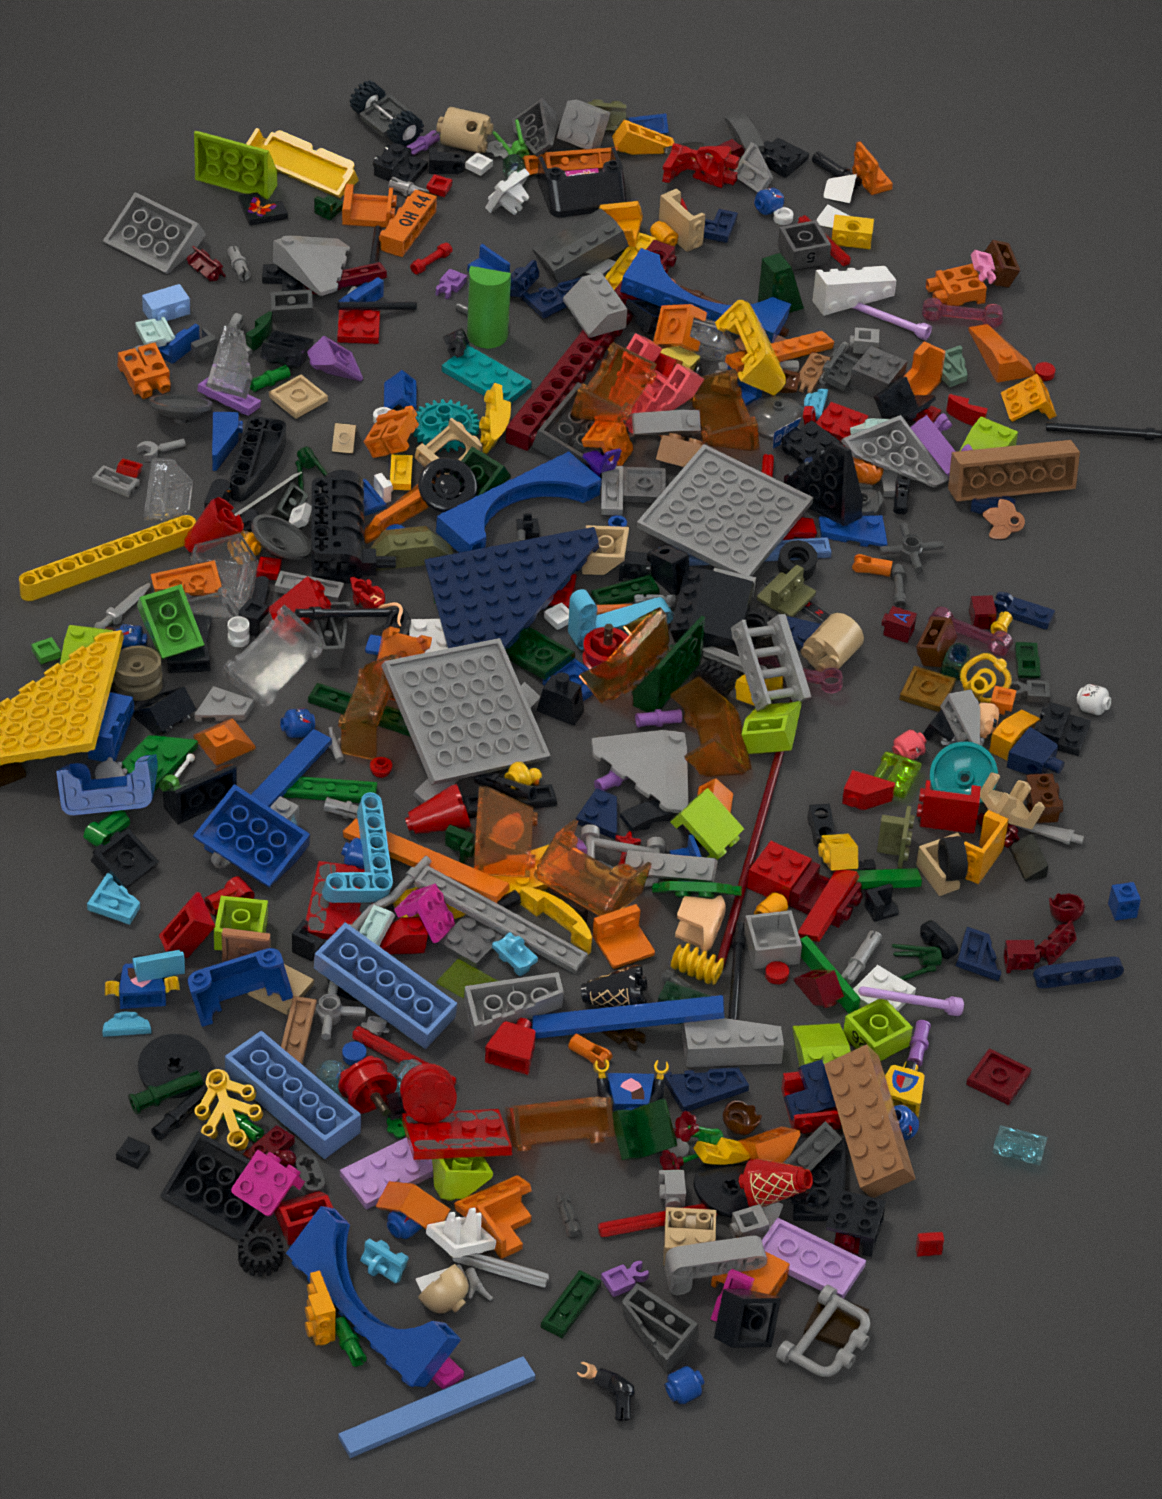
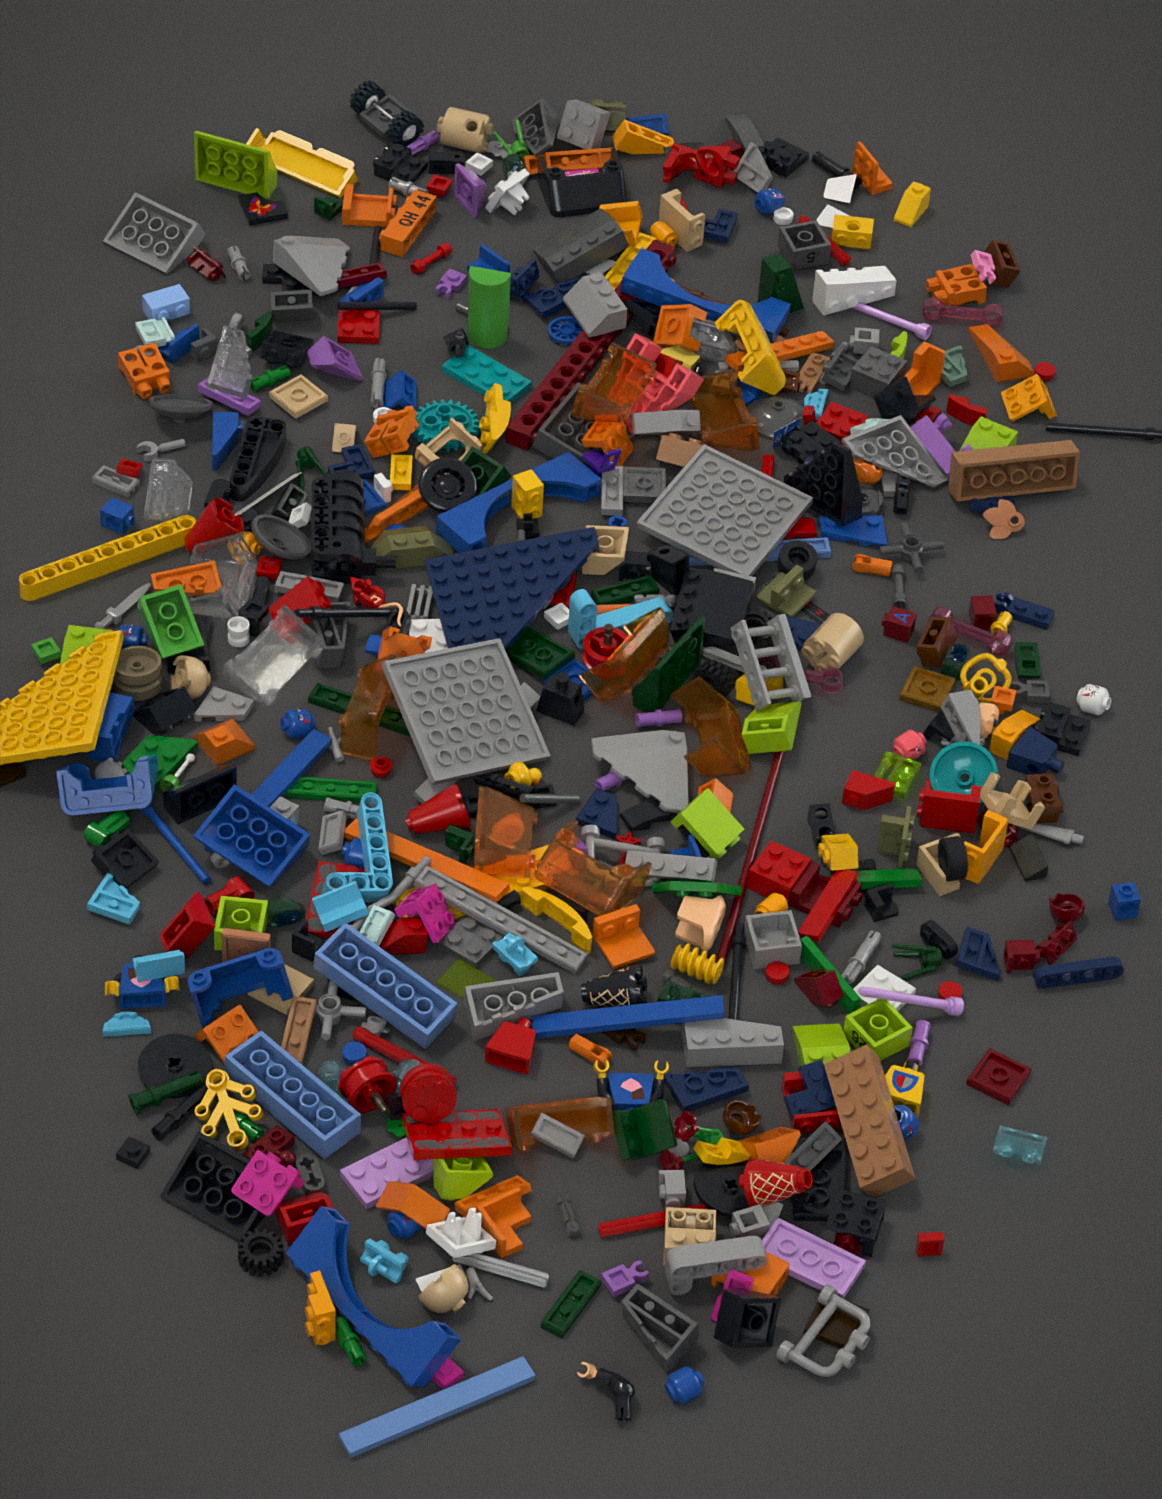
(117, 516): none -> blue brick
(176, 843): none -> blue bar
(191, 674): none -> tan cylinder
(228, 1031): none -> orange bracket
(284, 912): none -> clear green rock
(332, 832): none -> light grey tile
(340, 906): none -> medium azure panel
(356, 461): none -> dark blue plate
(378, 378): none -> light grey axle
(421, 591): none -> light grey tile
(469, 189): none -> medium lavender slope
(527, 494): none -> yellow brick
(550, 798): none -> dark grey bar
(557, 1135): none -> light grey tile
(564, 331): none -> blue wheel
(899, 345): none -> lime slope
(913, 204): none -> yellow slope
(949, 989): none -> red tile

